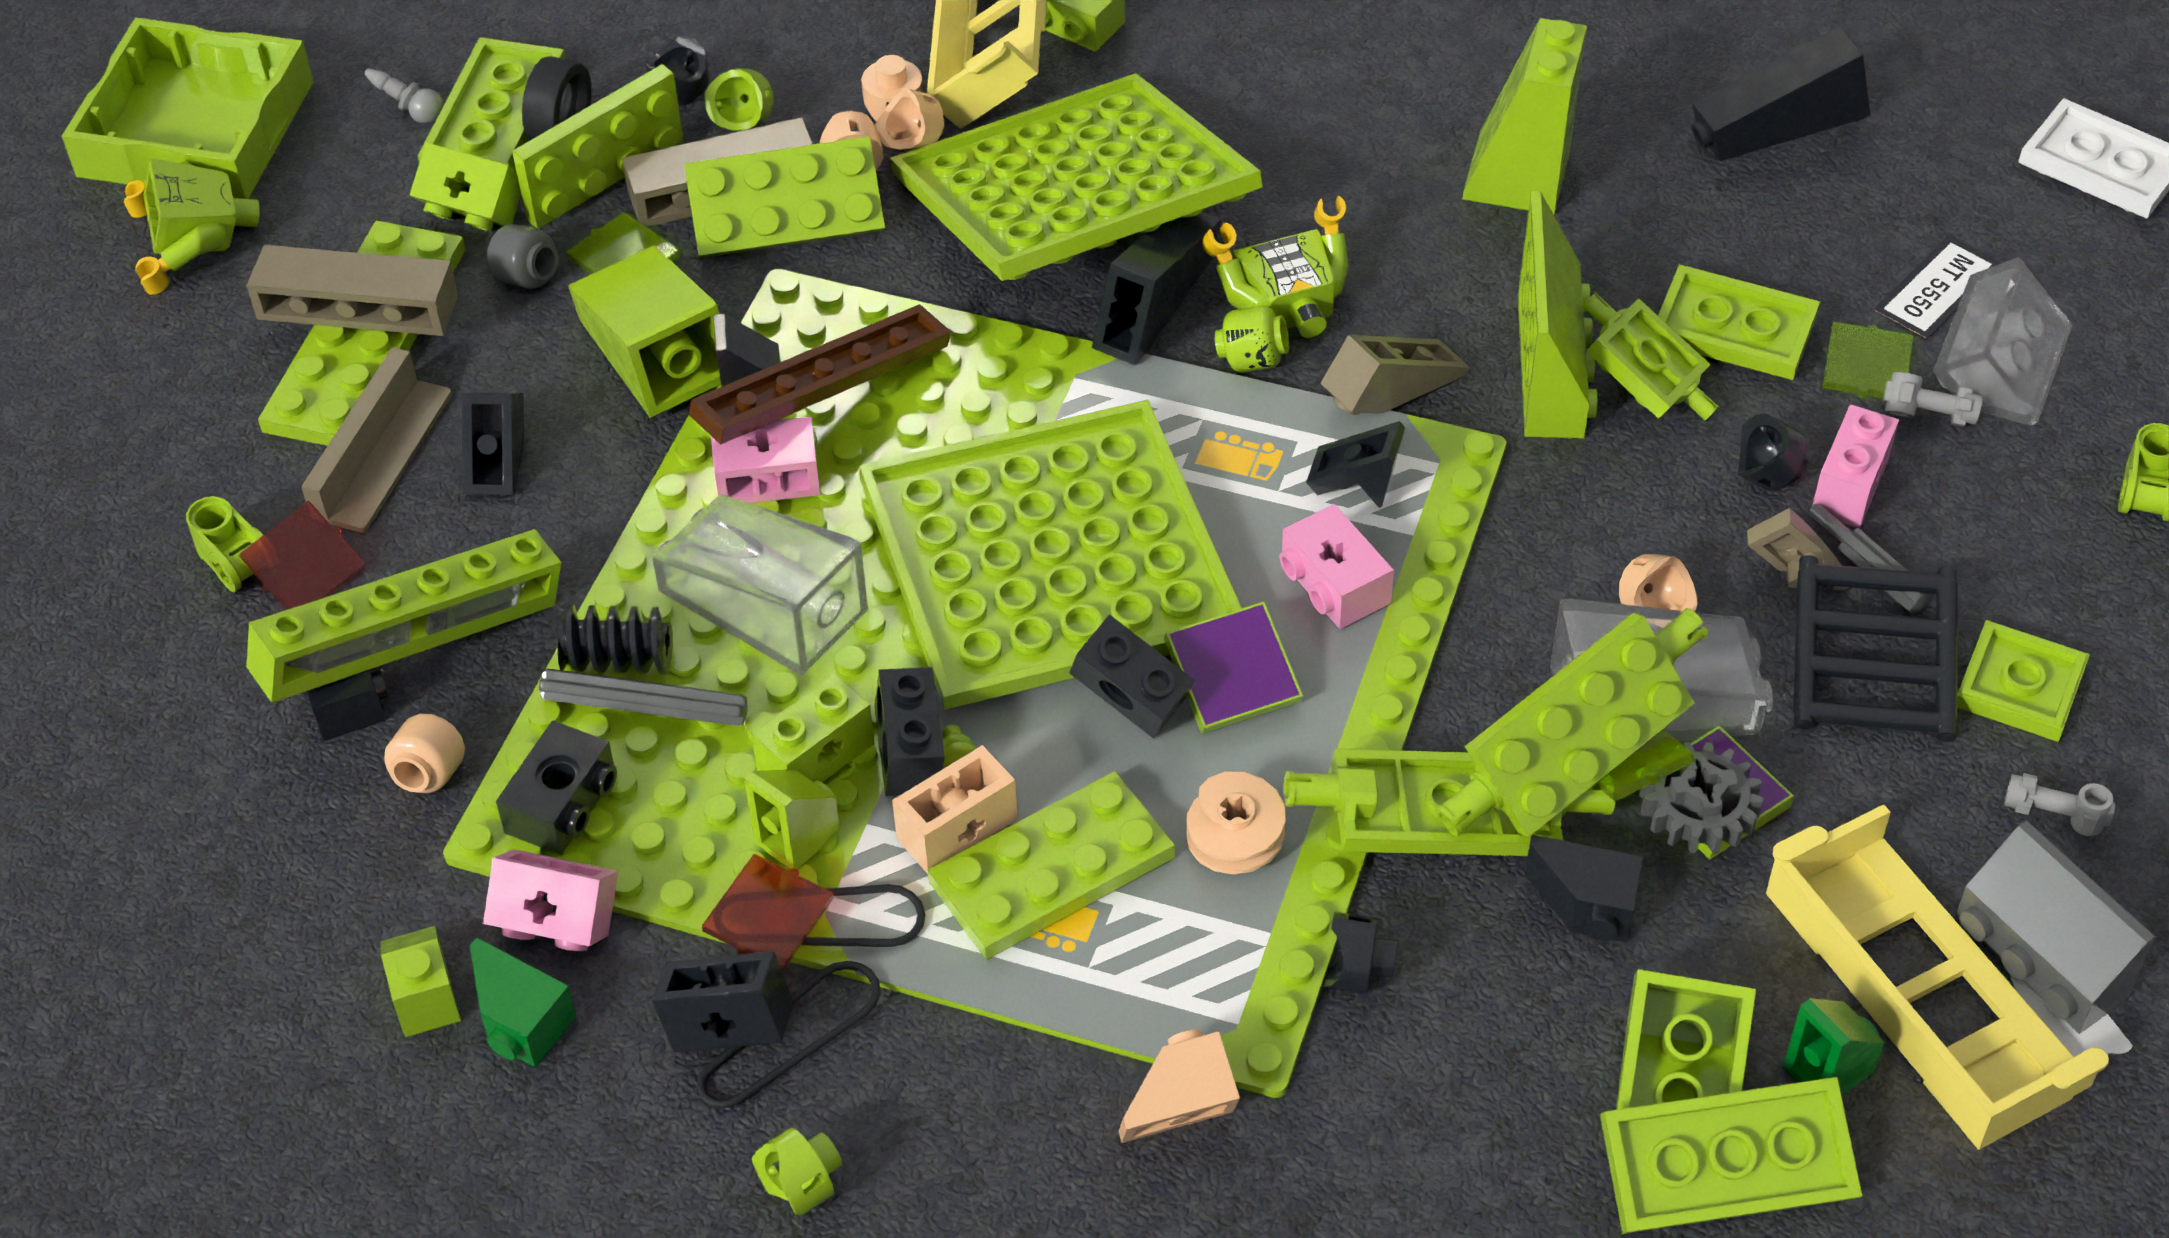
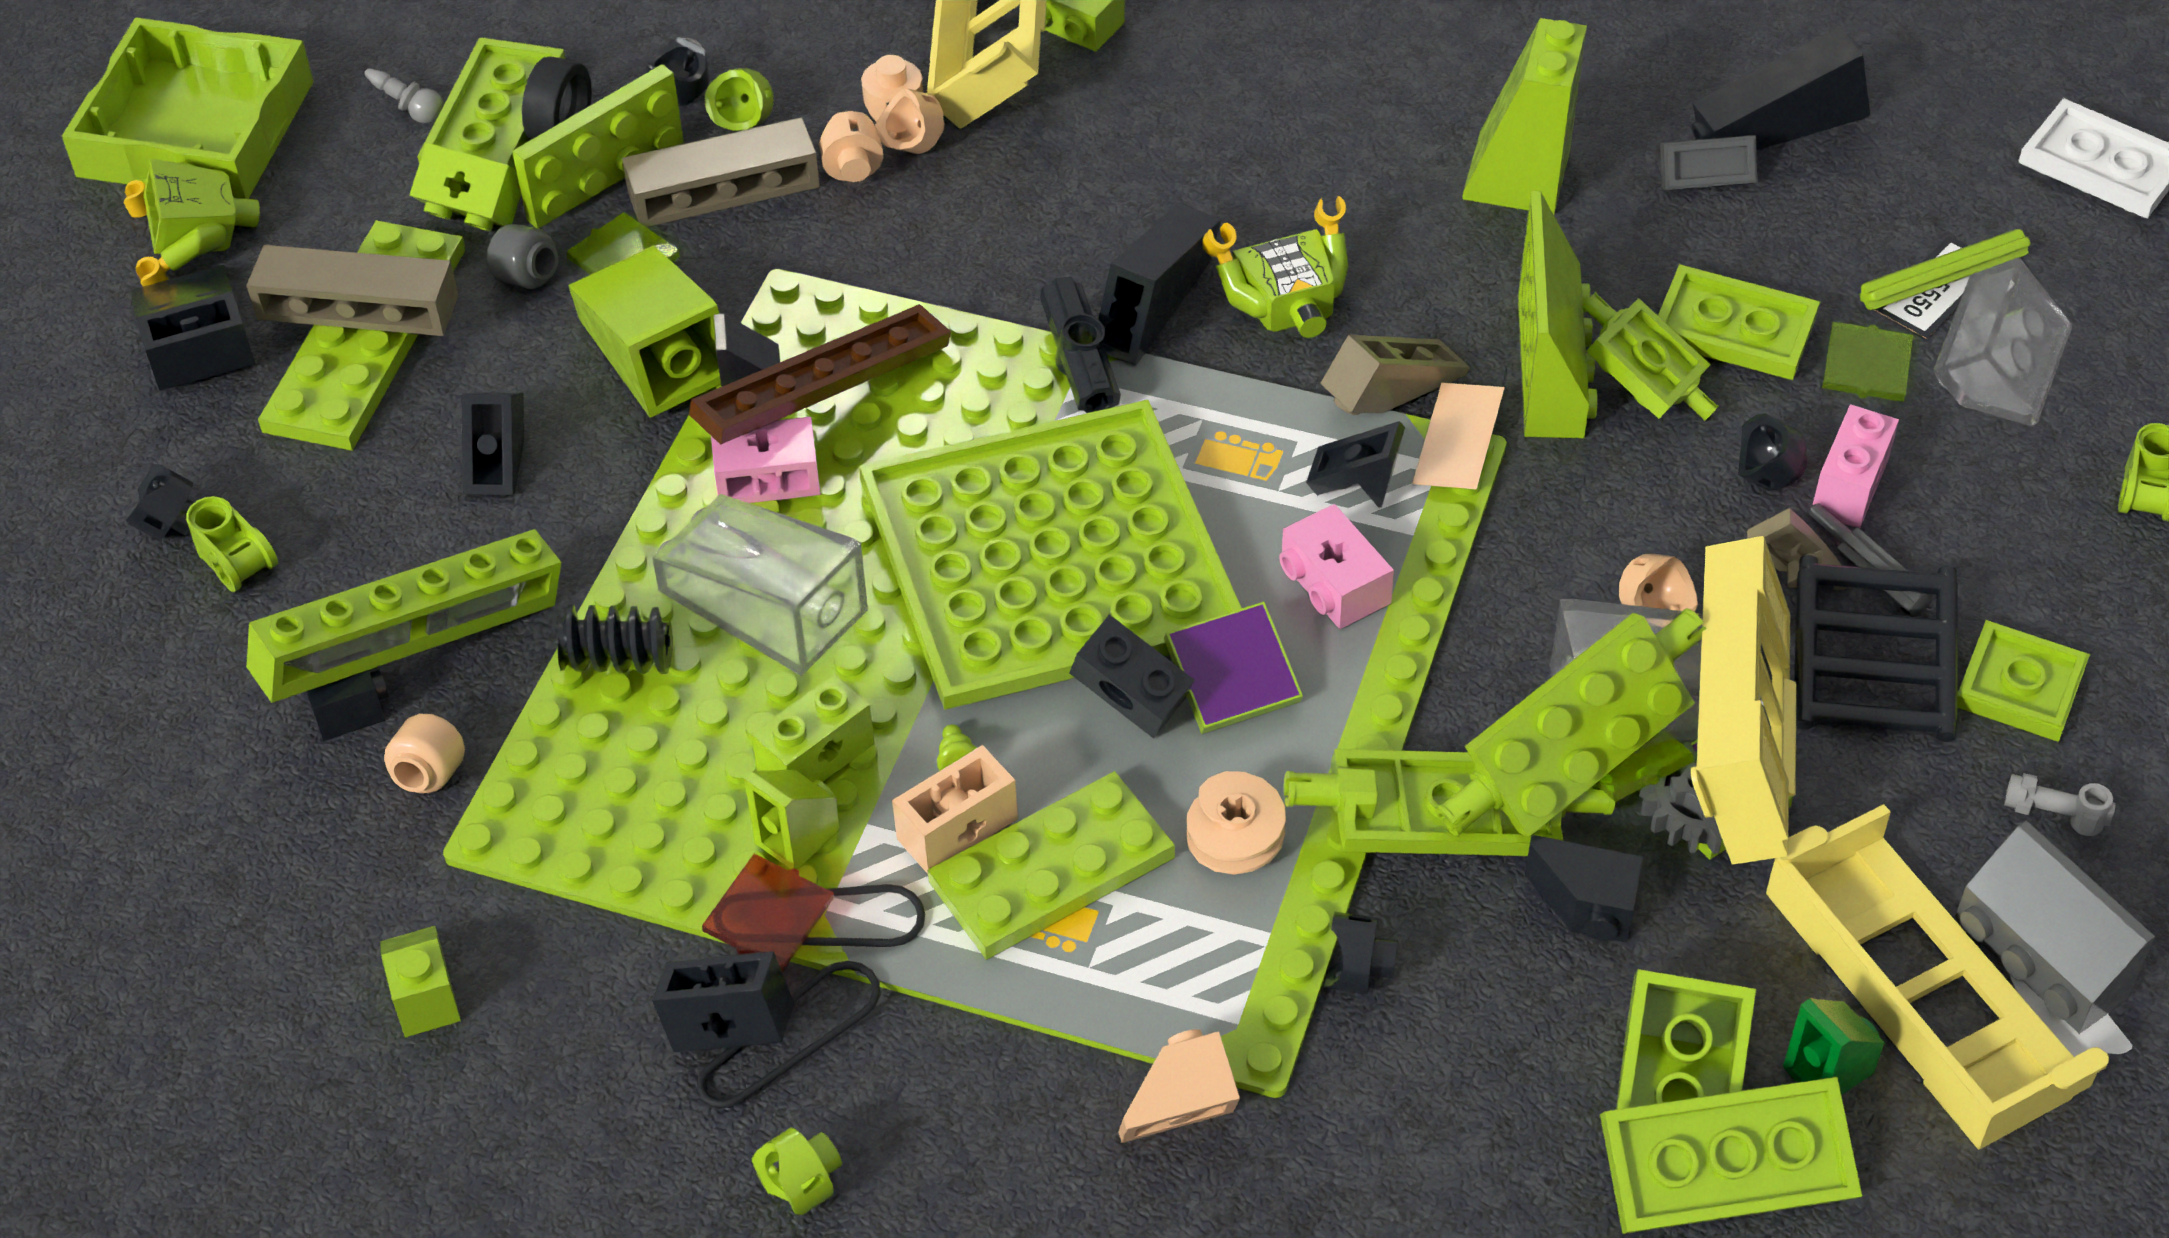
(161, 505): none -> black piece
(191, 327): none -> black slope
(301, 558): clear red piece -> none
(375, 444): dark tan panel -> none
(519, 1004): green slope -> none
(557, 787): black brick -> none
(579, 890): bright pink brick -> none
(643, 697): dark grey axle -> none
(784, 197): lime plate -> none
(908, 728): black brick -> none
(1074, 176): lime plate -> none
(1079, 345): none -> black piece
(1252, 339): lime head -> none
(1458, 436): none -> light nougat sticker
(1708, 162): none -> dark grey tile
(1742, 763): none -> light yellow piece
(1905, 394): light grey bar -> none
(1944, 269): none -> lime axle

